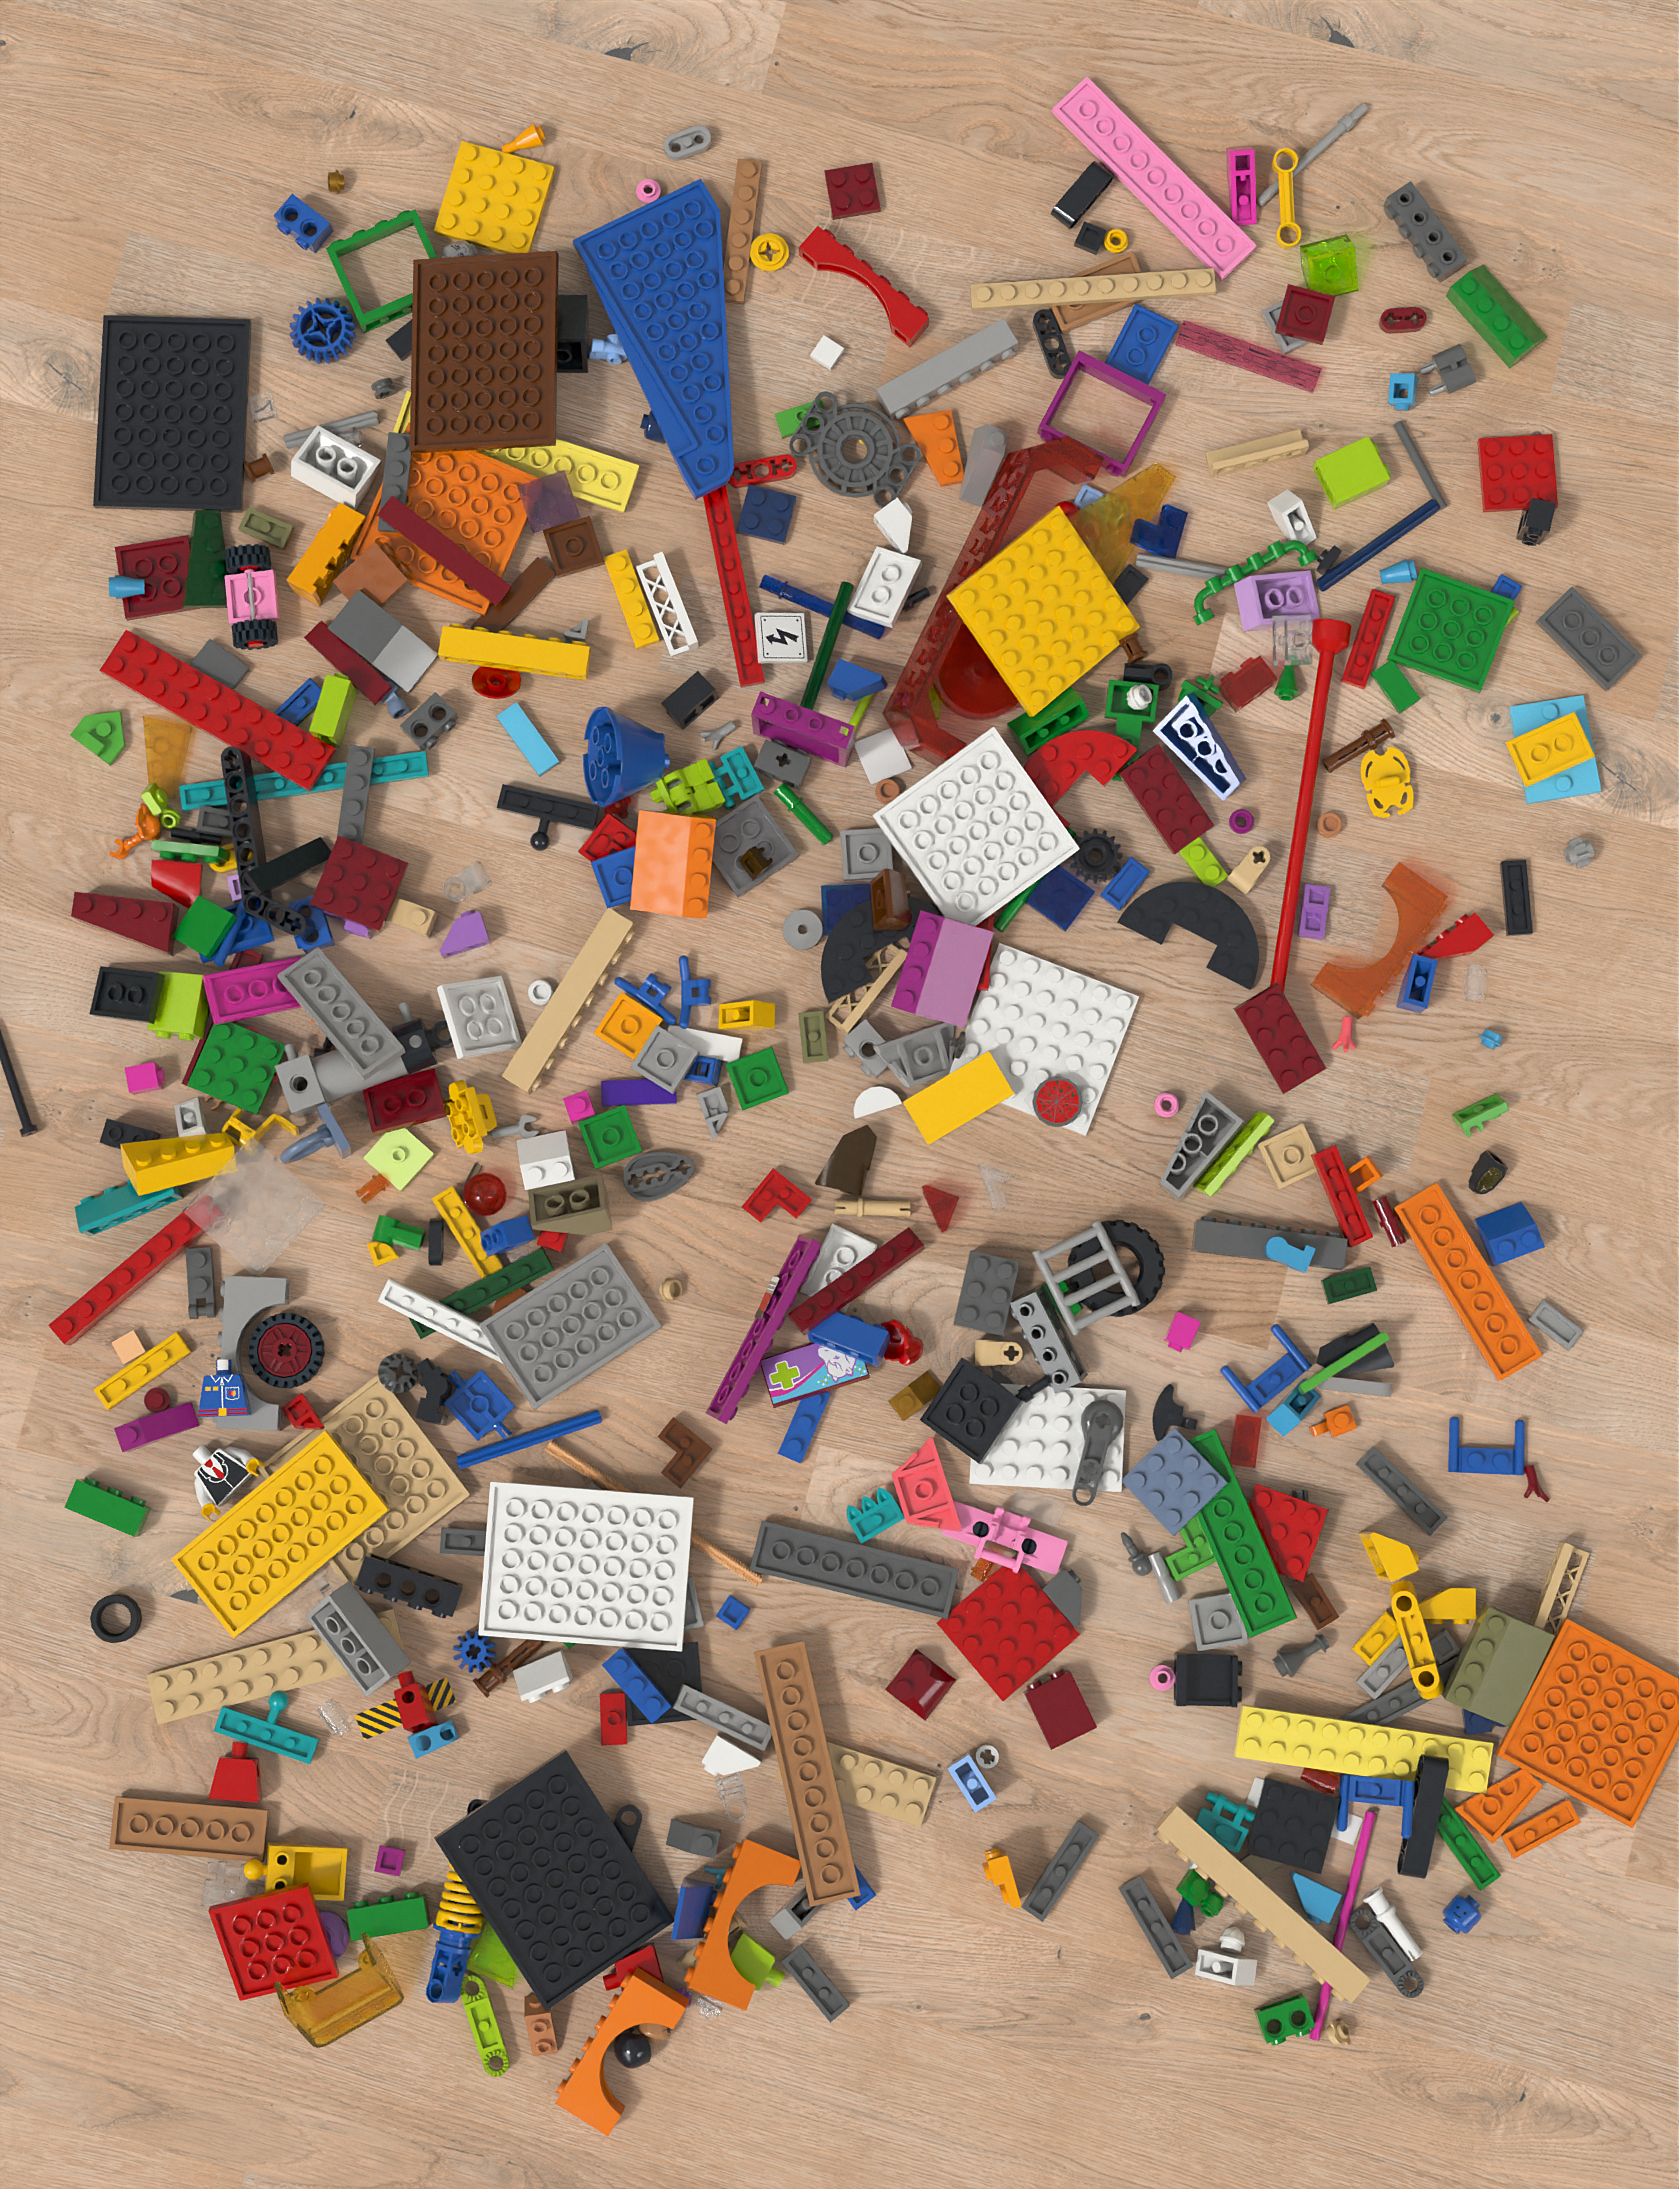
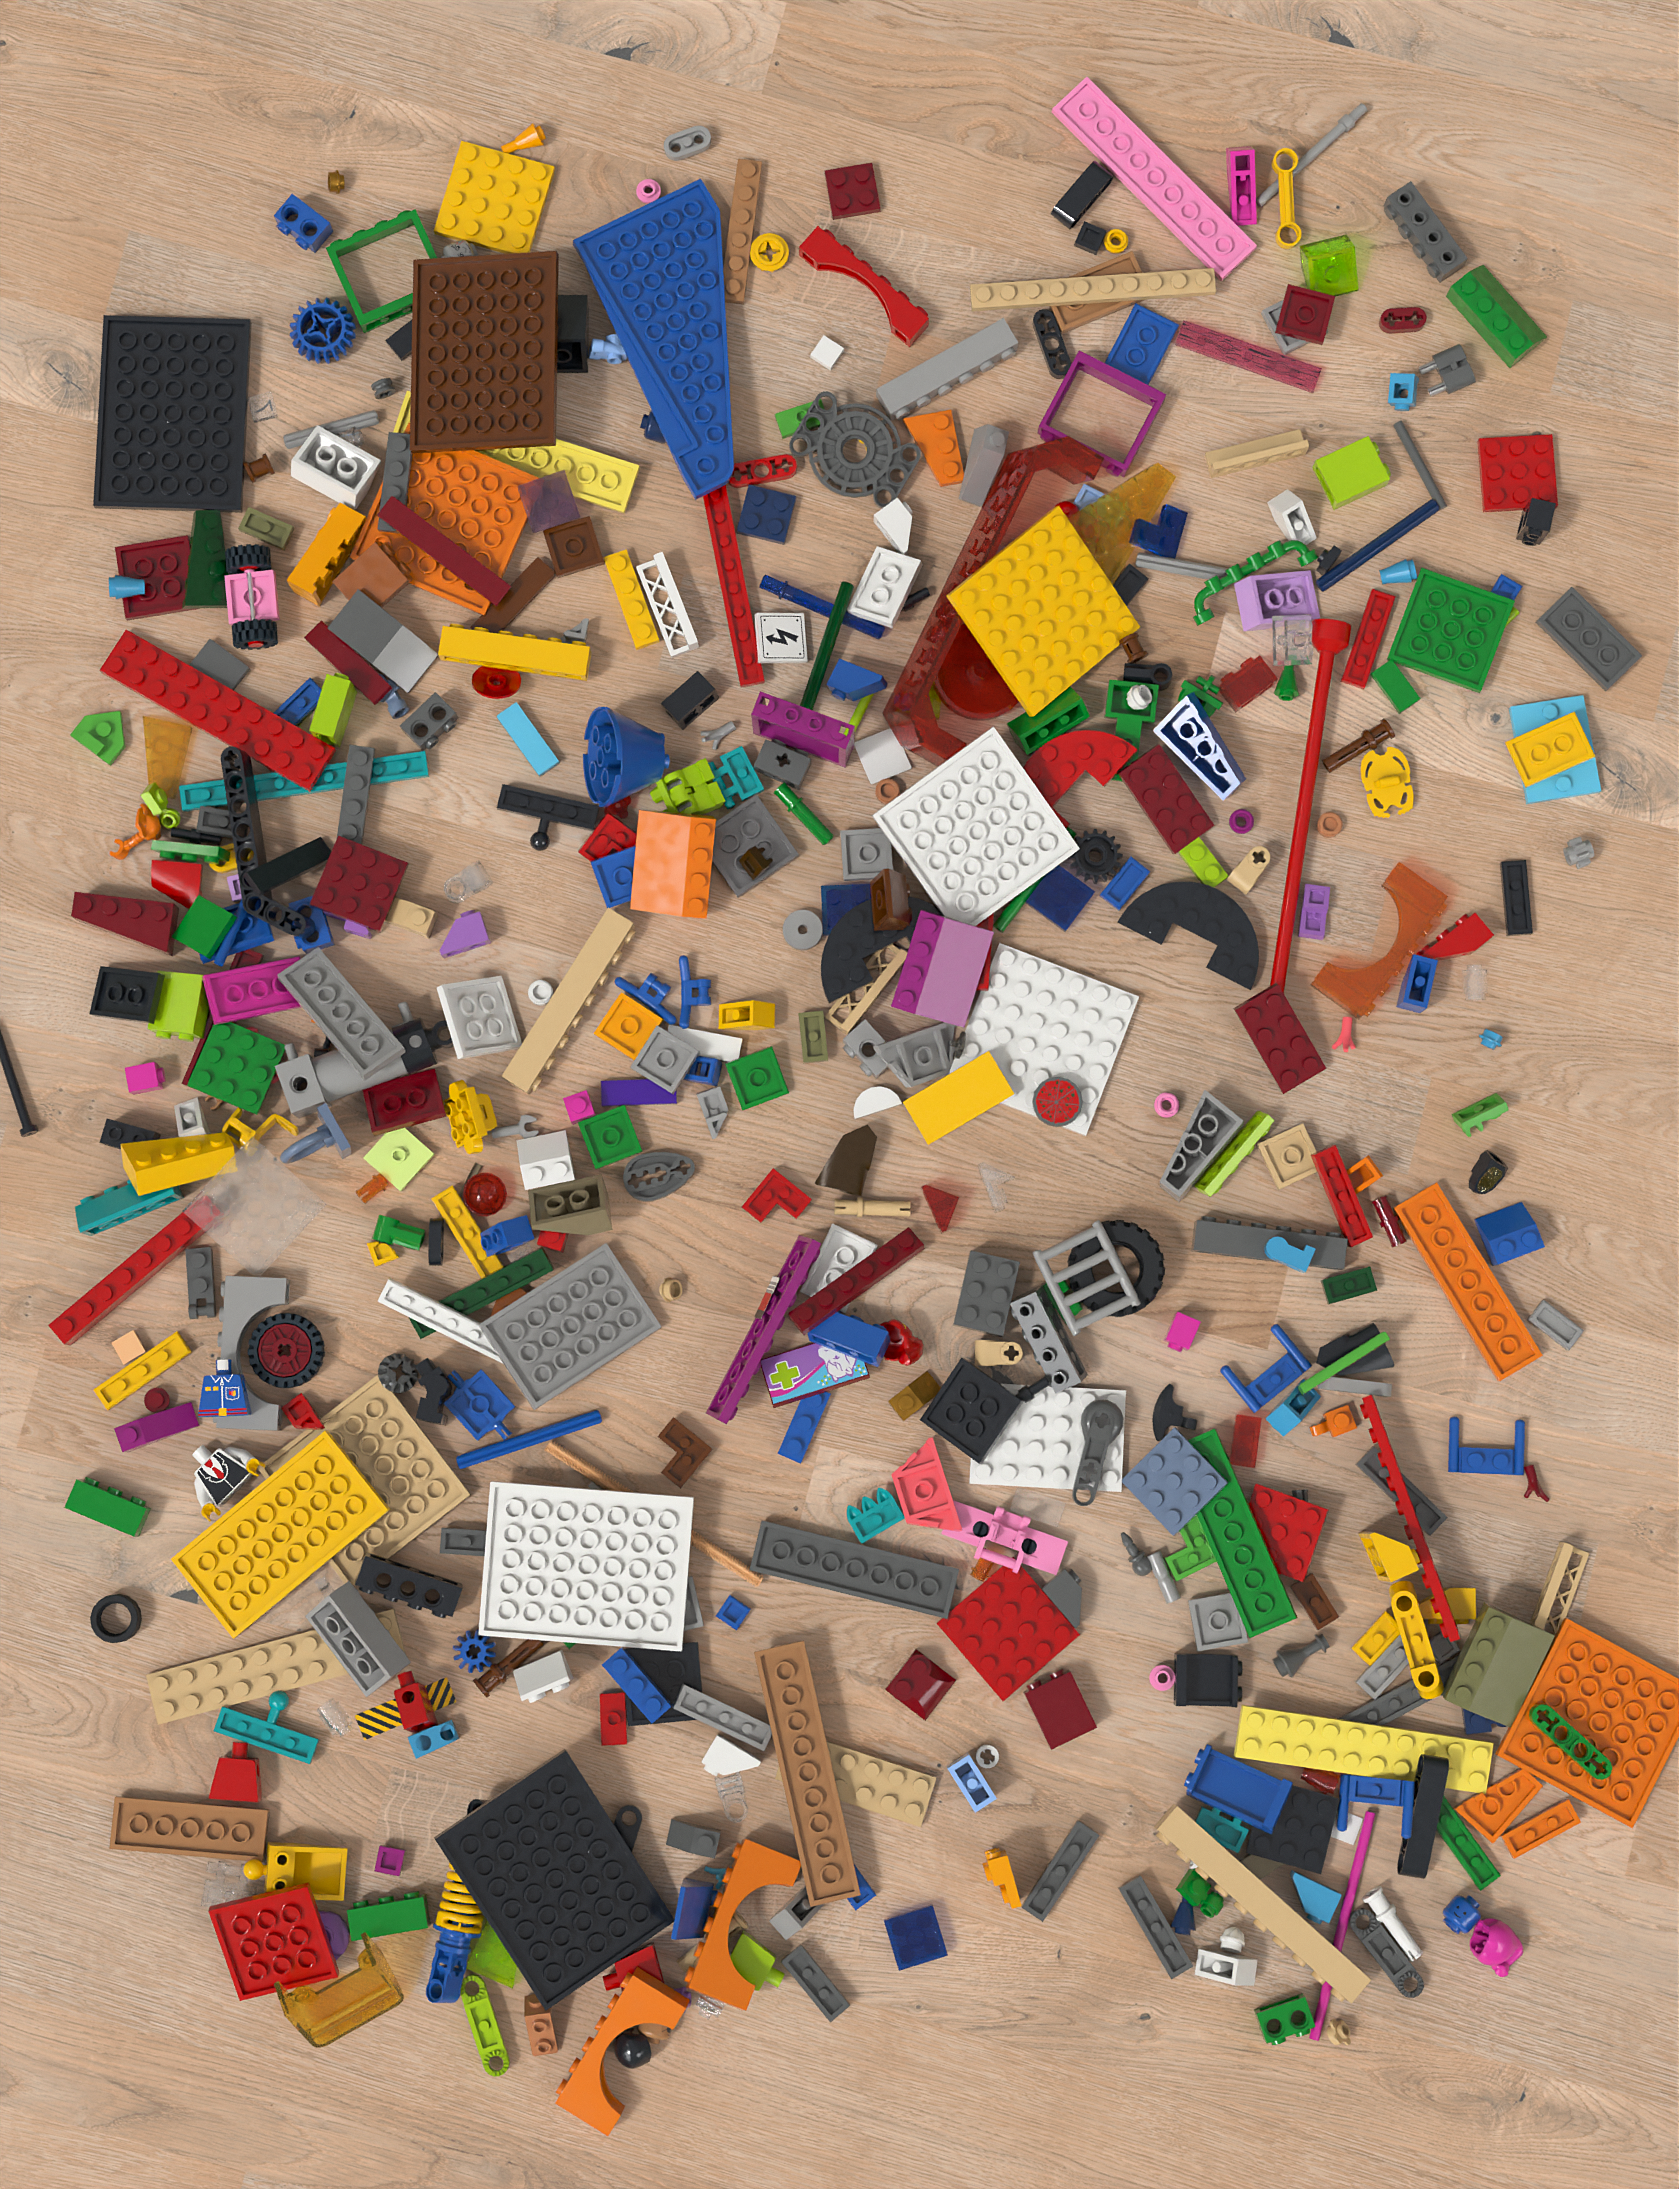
(915, 1937): none -> clear blue plate
(1237, 1789): none -> blue panel
(1413, 1528): none -> red plate
(1495, 1945): none -> dark pink piece
(1573, 1737): none -> green beam

